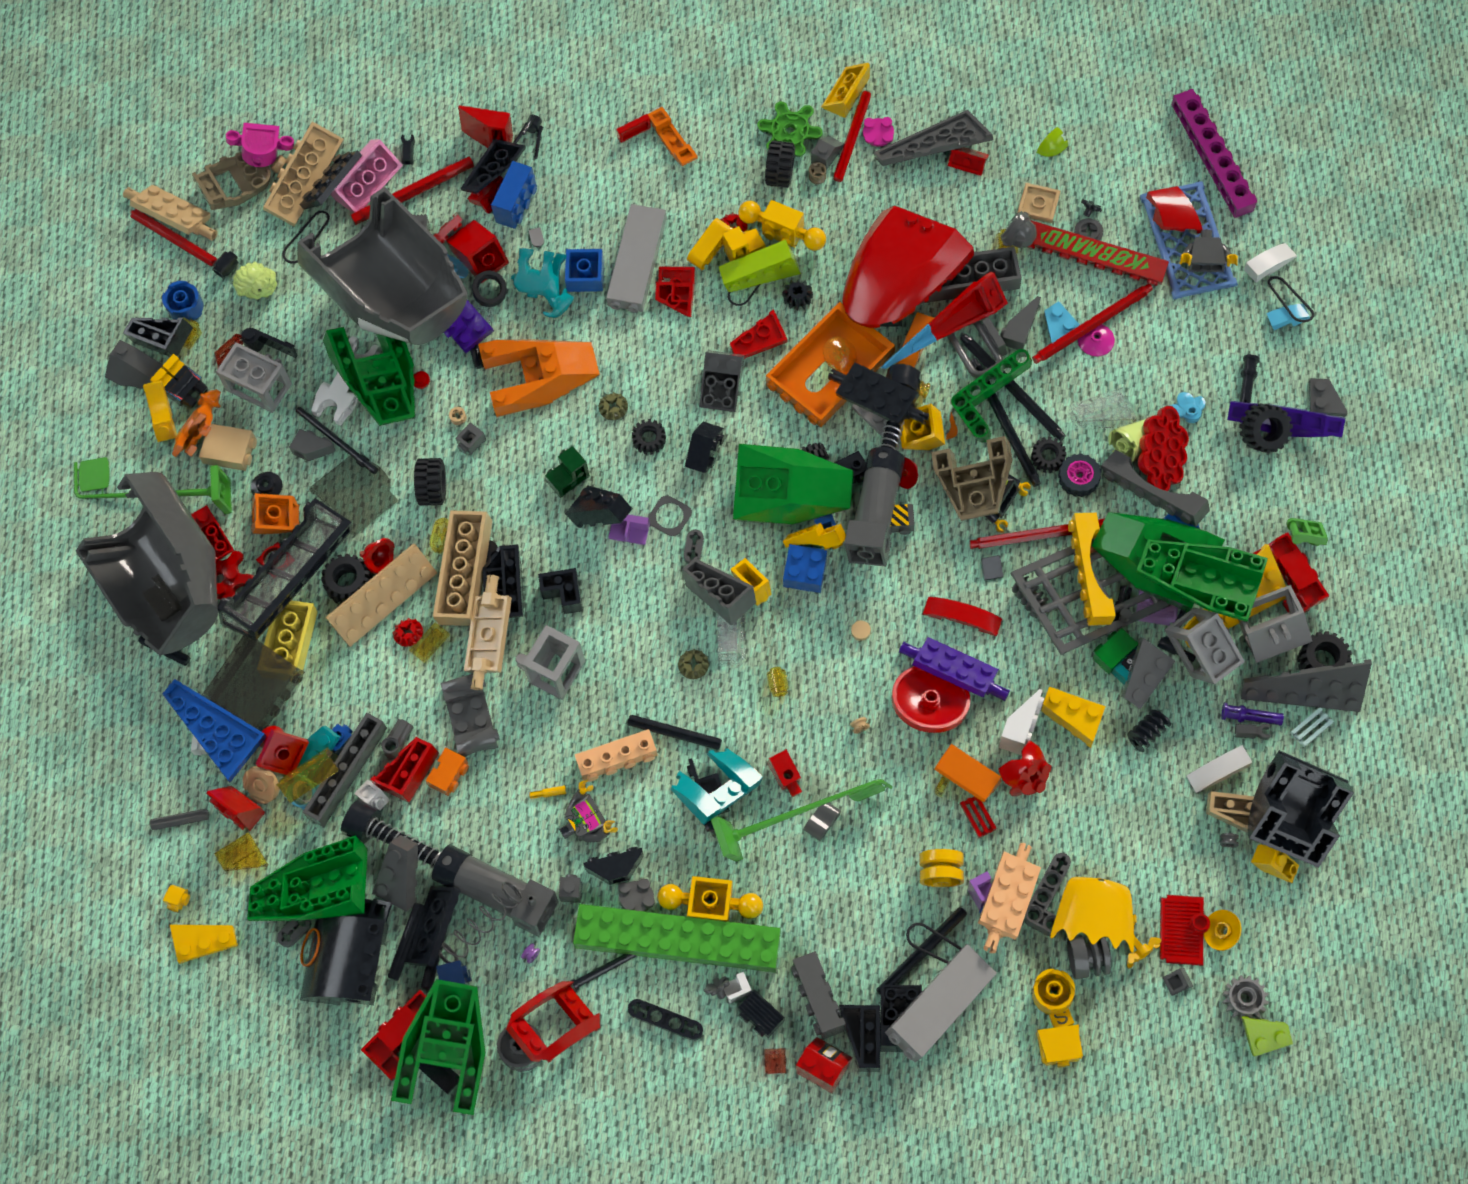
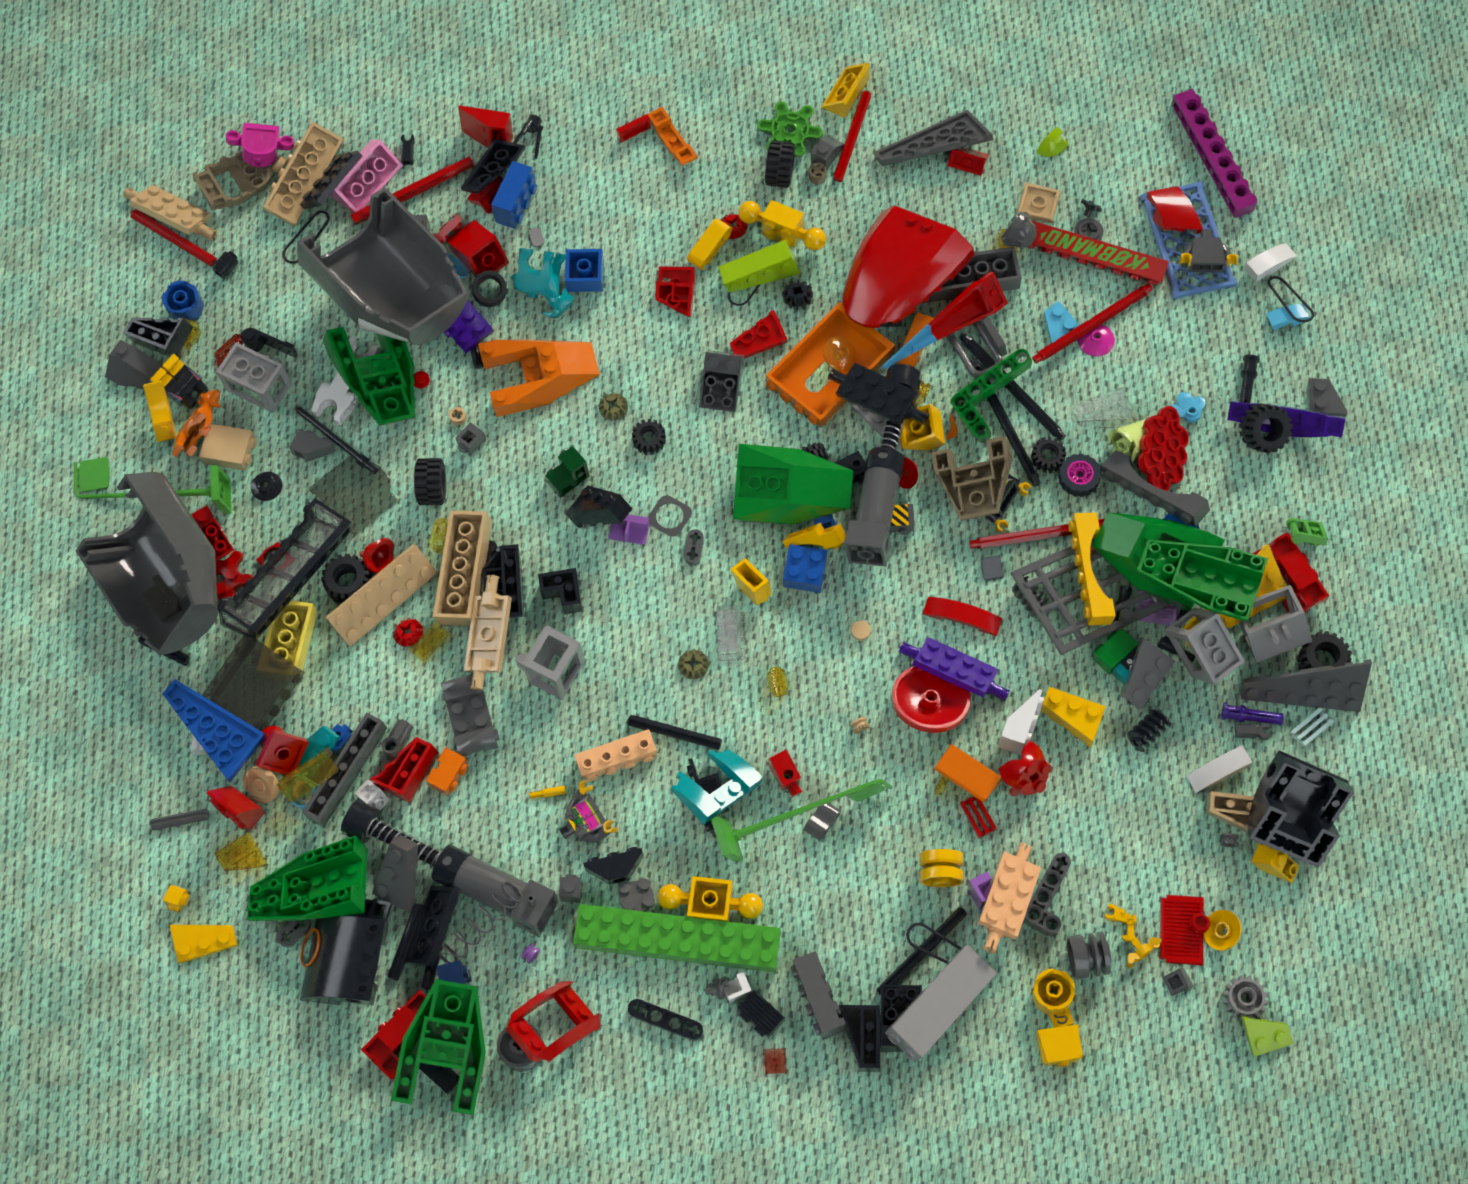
(254, 277): yellowish green hair -> none
(274, 513): orange slope -> none
(601, 970): black bar -> none
(636, 258): light grey brick -> none
(703, 444): black brick -> none
(719, 590): dark grey wedge -> none
(741, 243): yellow brick -> none
(823, 1064): red slope -> none
(878, 131): dark pink piece -> none
(1019, 326): dark grey slope -> none
(1096, 910): yellow piece -> none

